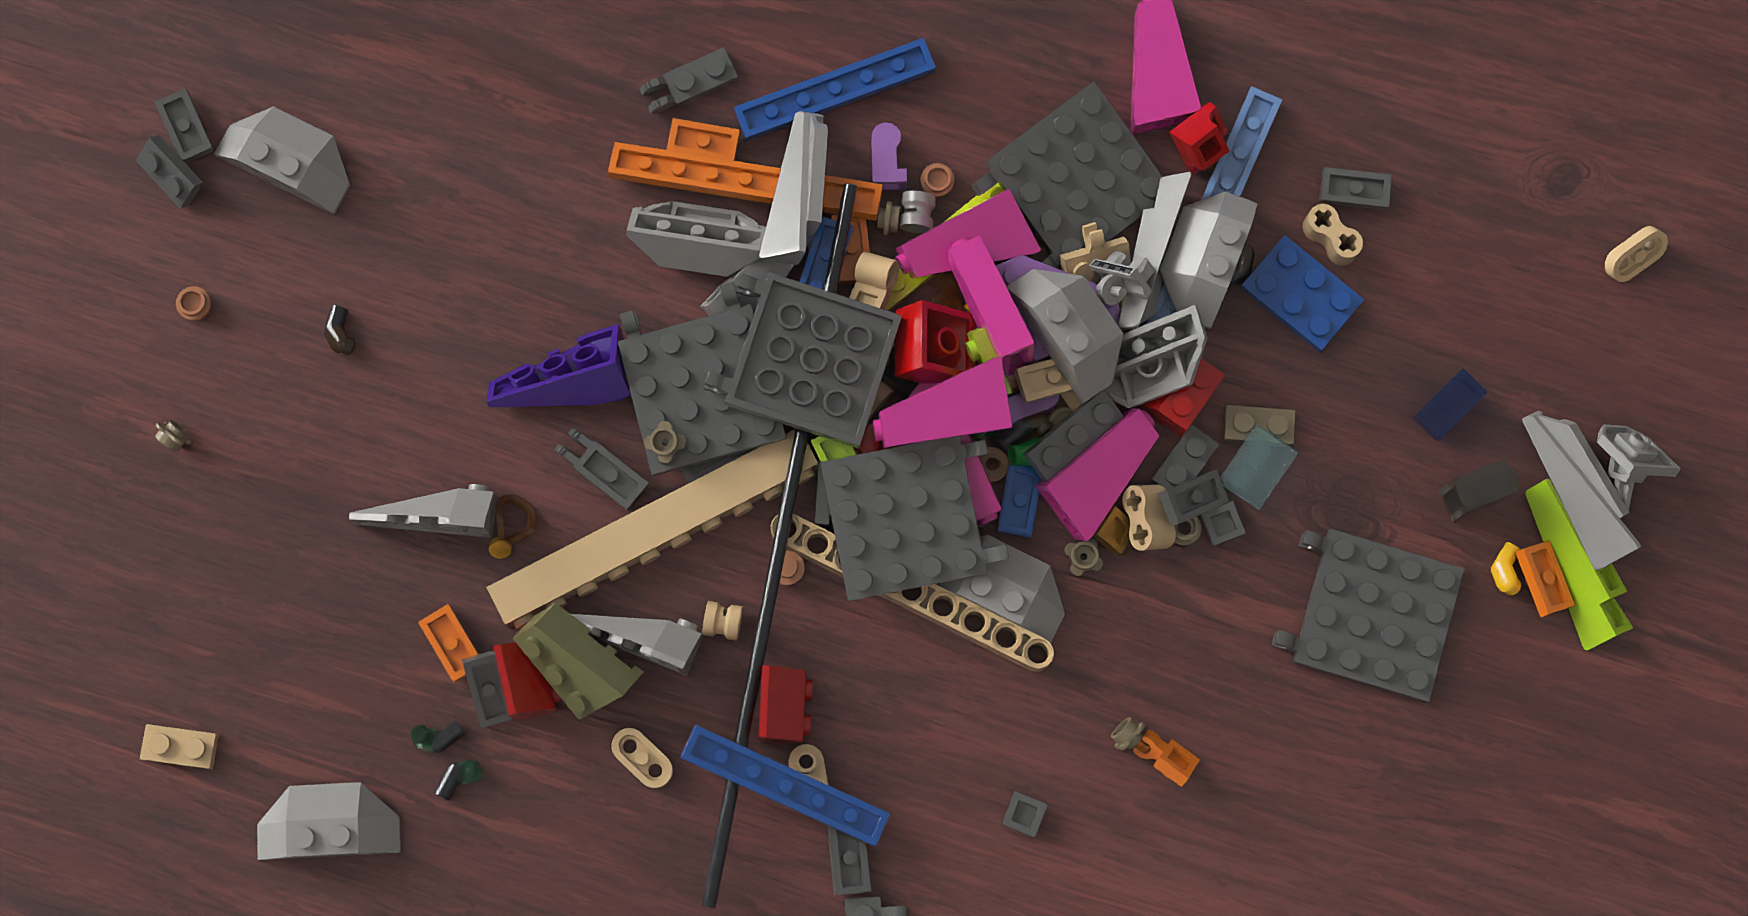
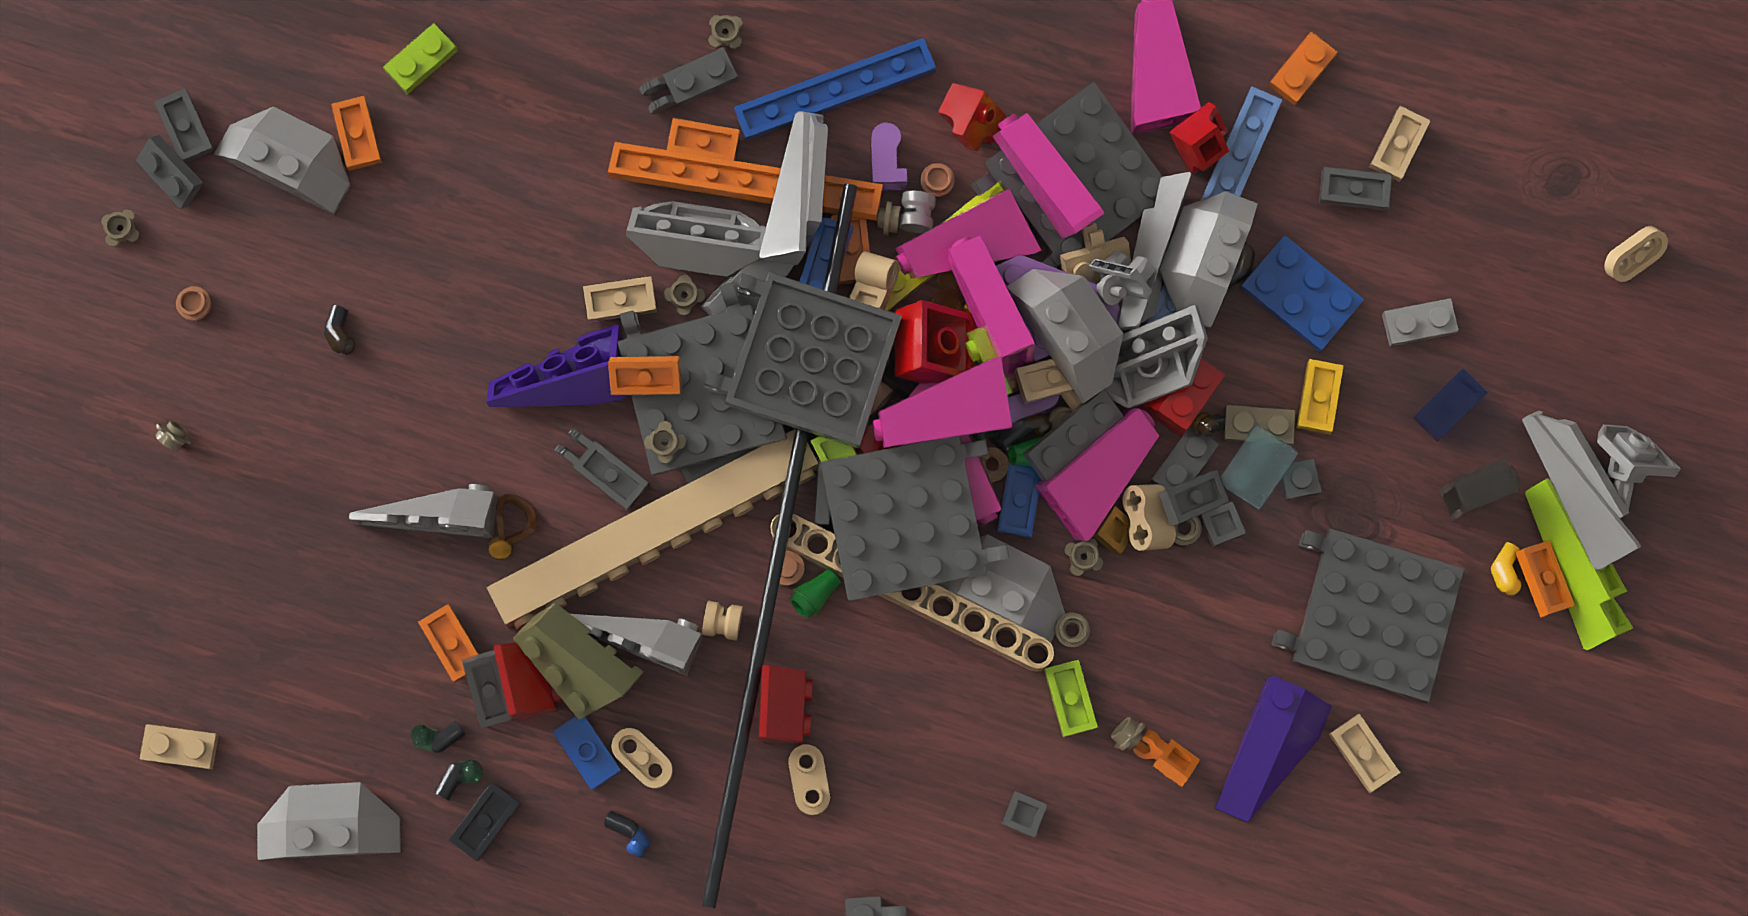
(115, 219): none -> dark tan plate
(356, 133): none -> orange plate
(420, 58): none -> lime plate
(484, 821): none -> black plate
(587, 751): none -> blue plate
(611, 299): none -> tan plate
(629, 829): none -> arm
(645, 375): none -> orange plate
(683, 285): none -> dark tan plate
(720, 23): none -> dark tan plate
(785, 785): blue plate -> none
(813, 594): none -> green cone
(848, 863): dark grey plate -> none
(971, 115): none -> red brick
(1047, 175): none -> dark pink slope
(1070, 698): none -> lime plate
(1075, 619): none -> dark tan plate
(1208, 424): none -> dark brown arm
(1275, 741): none -> dark purple wedge
(1301, 480): none -> dark grey plate
(1302, 68): none -> orange plate
(1319, 396): none -> yellow plate
(1332, 234): tan axle -> none
(1364, 753): none -> tan plate
(1399, 143): none -> tan plate
(1420, 322): none -> light grey plate

